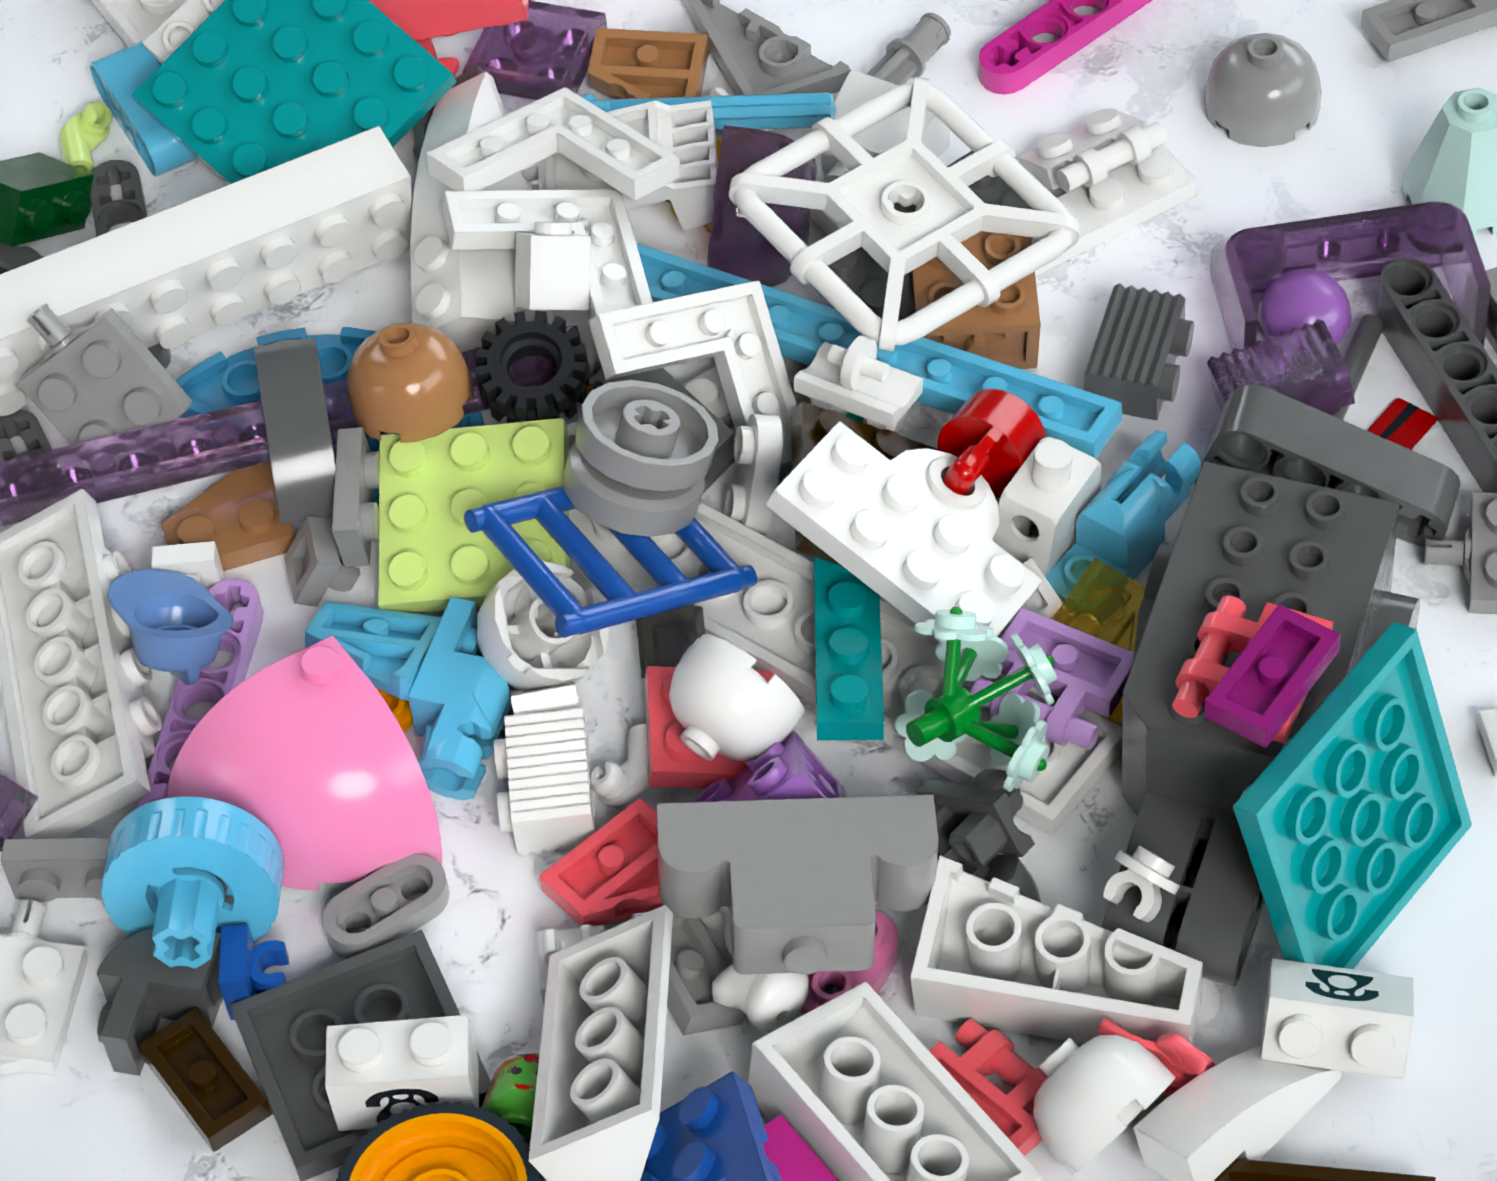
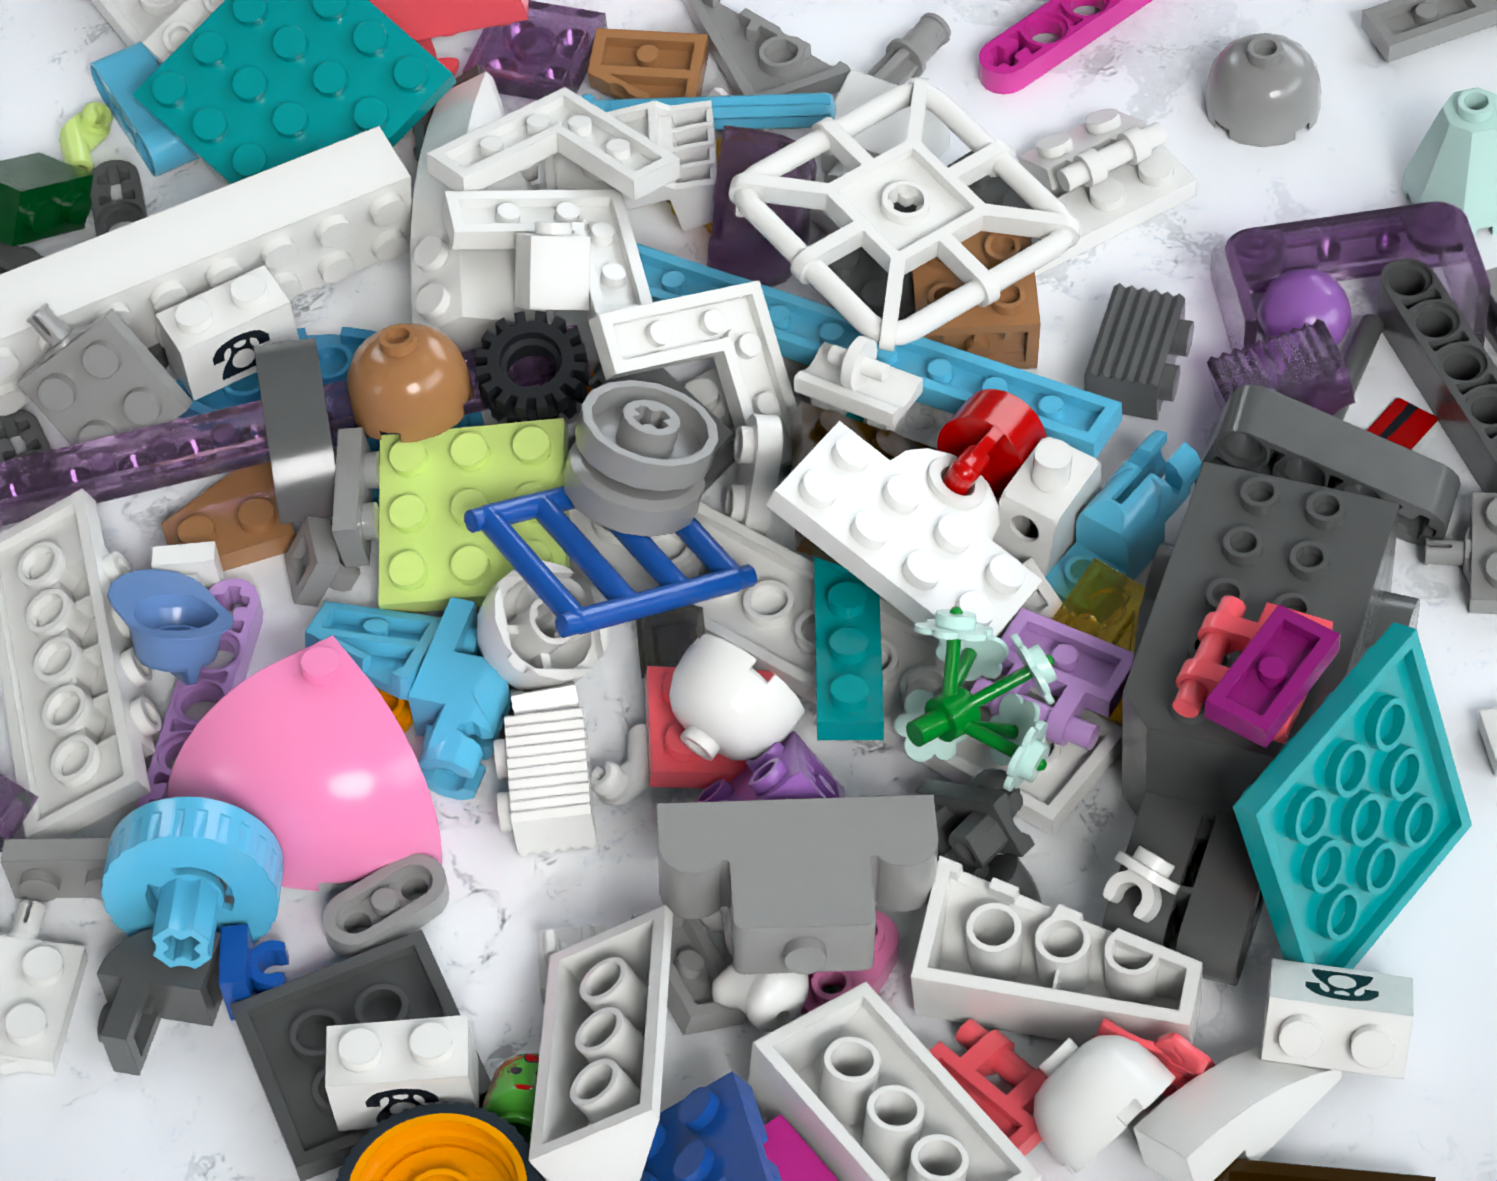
(205, 1079): dark brown plate -> none
(215, 333): none -> white brick
(609, 871): coral wing -> none

